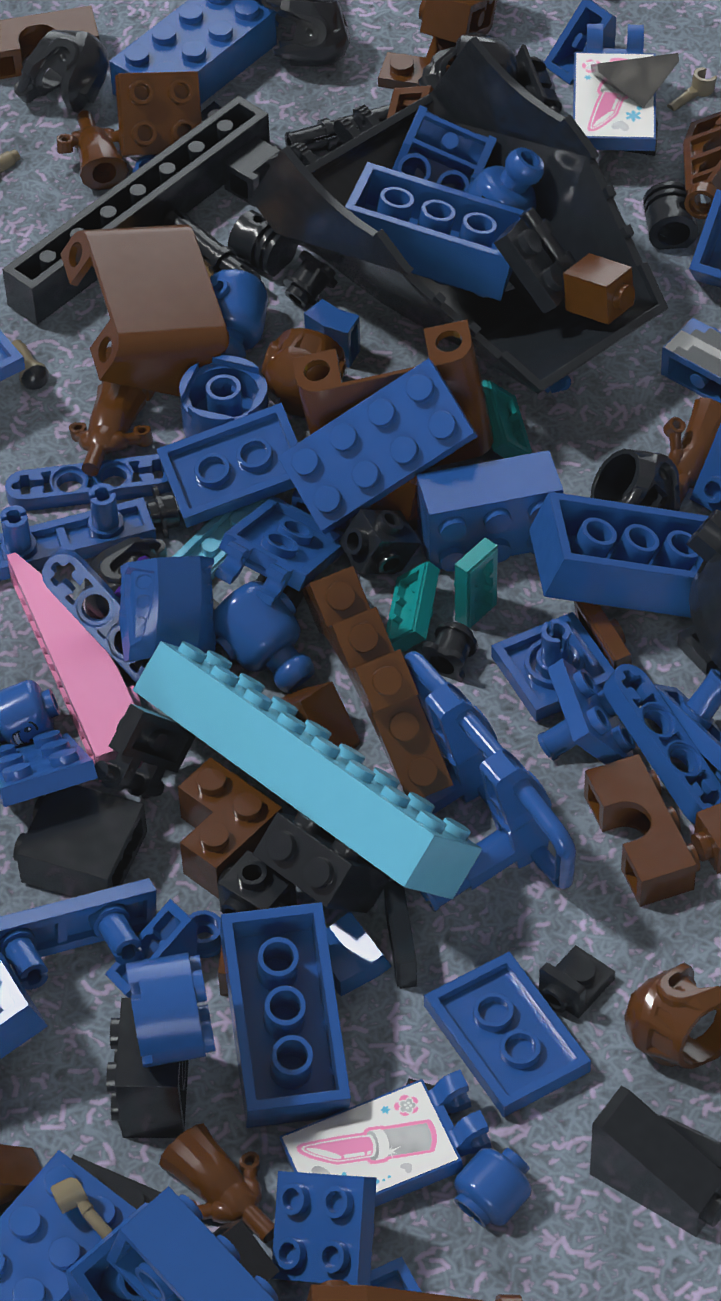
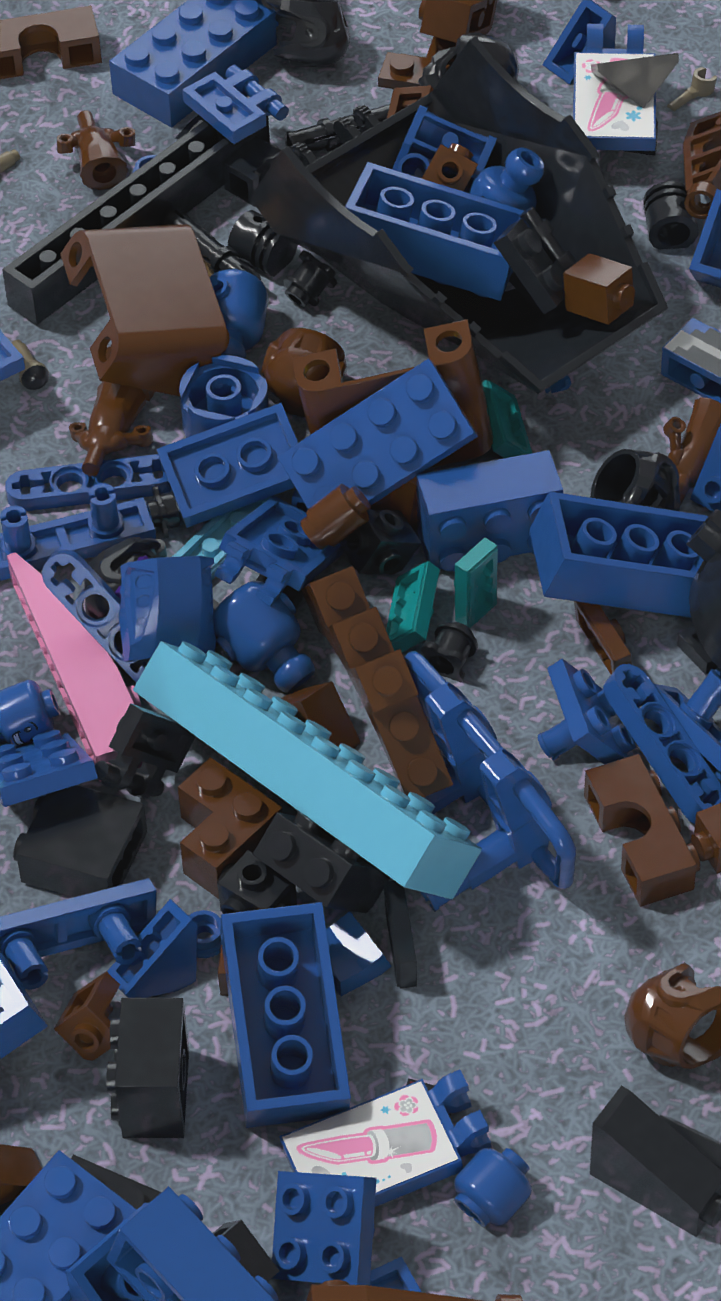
(70, 1195): dark tan hand -> none
(74, 62): black helmet -> none
(86, 1019): none -> reddish brown bracket
(155, 110): reddish brown plate -> none
(166, 1009): blue brick -> none
(215, 1178): reddish brown piece -> none
(226, 103): none -> blue plate
(336, 516): none -> reddish brown brick
(338, 325): blue piece -> none
(455, 158): none -> reddish brown brick
(507, 1034): blue plate -> none
(529, 654): blue plate -> none
(535, 79): black hinge -> none
(574, 982): black bracket -> none

